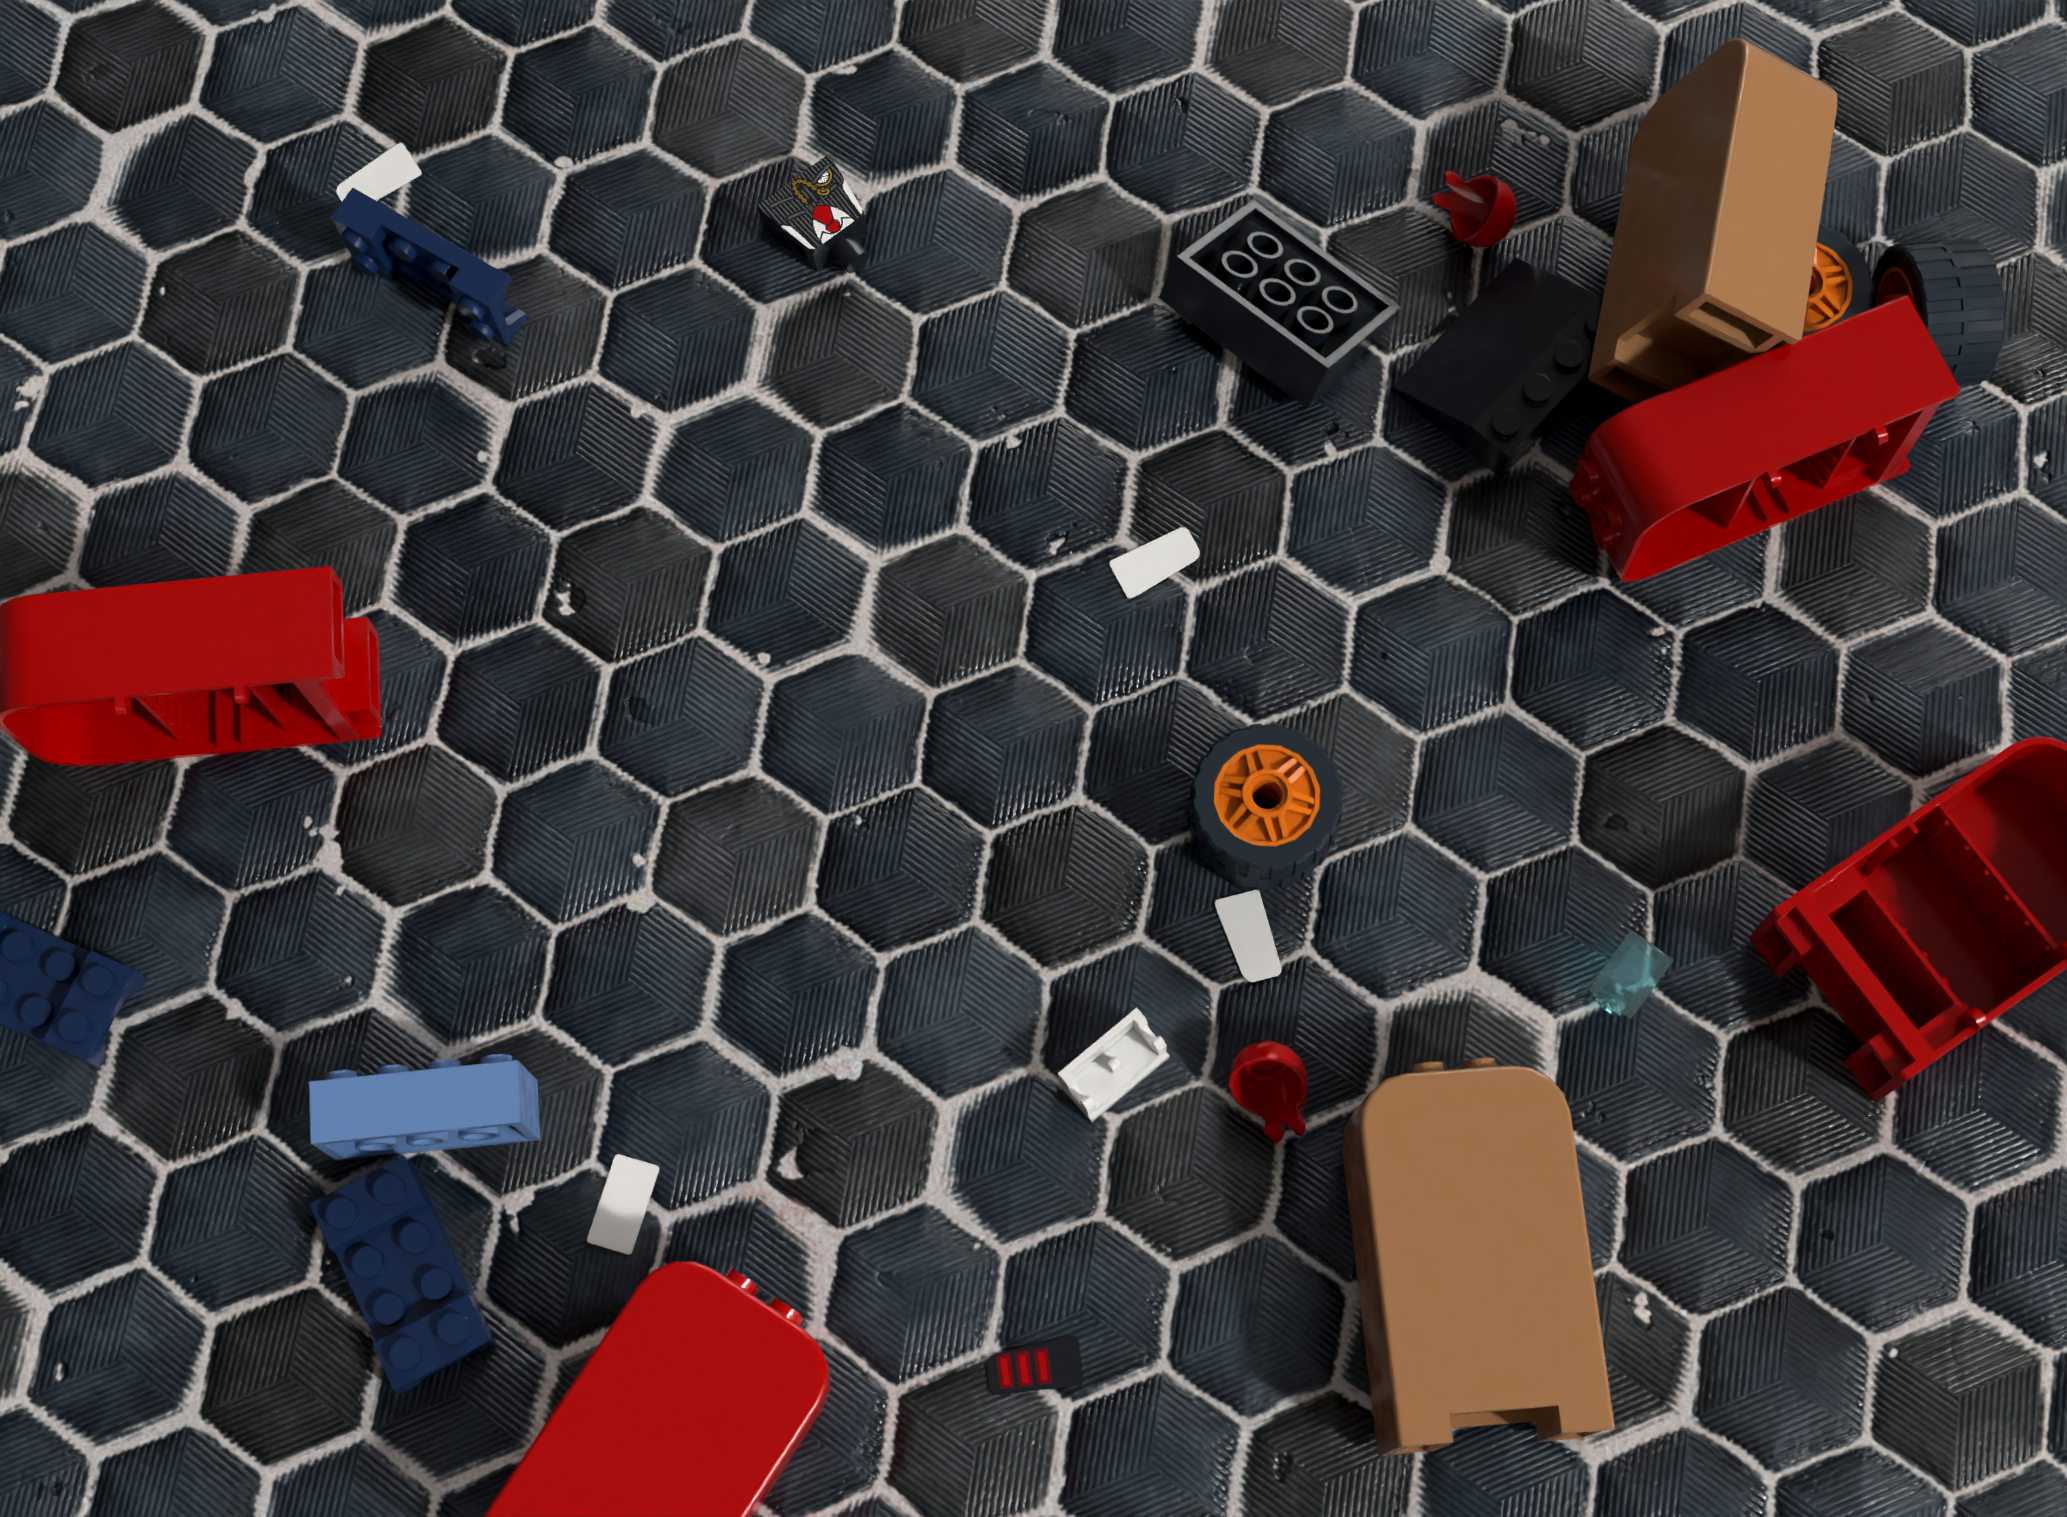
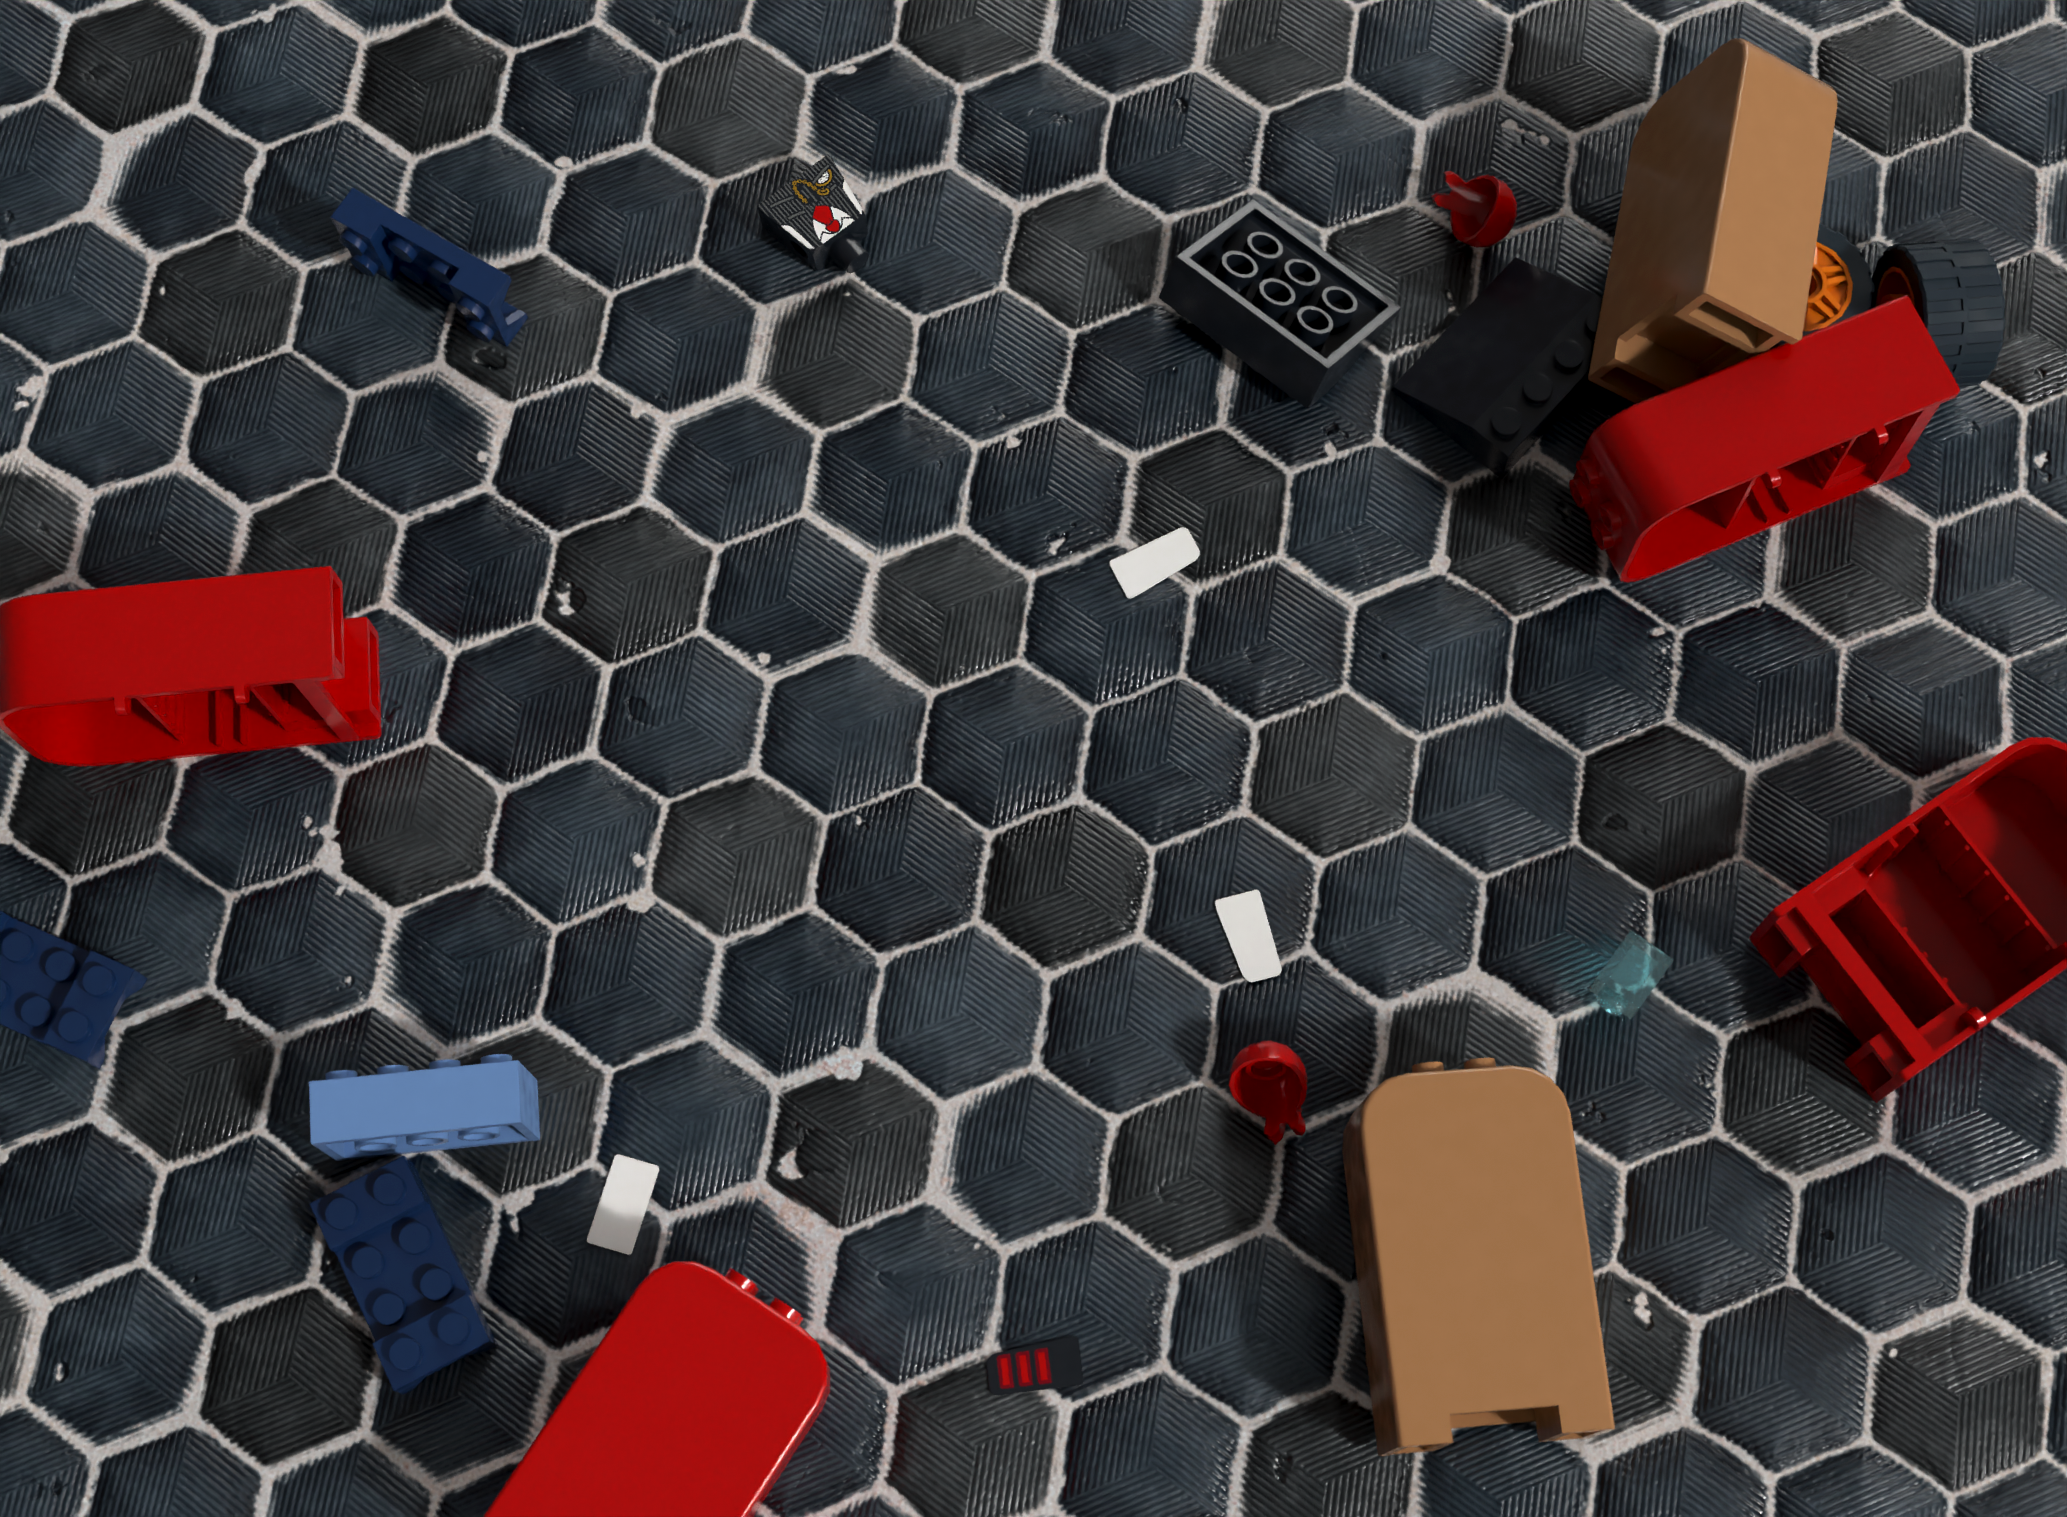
(383, 174): white sticker -> none
(1113, 1065): white hinge -> none
(1270, 769): wheel -> none

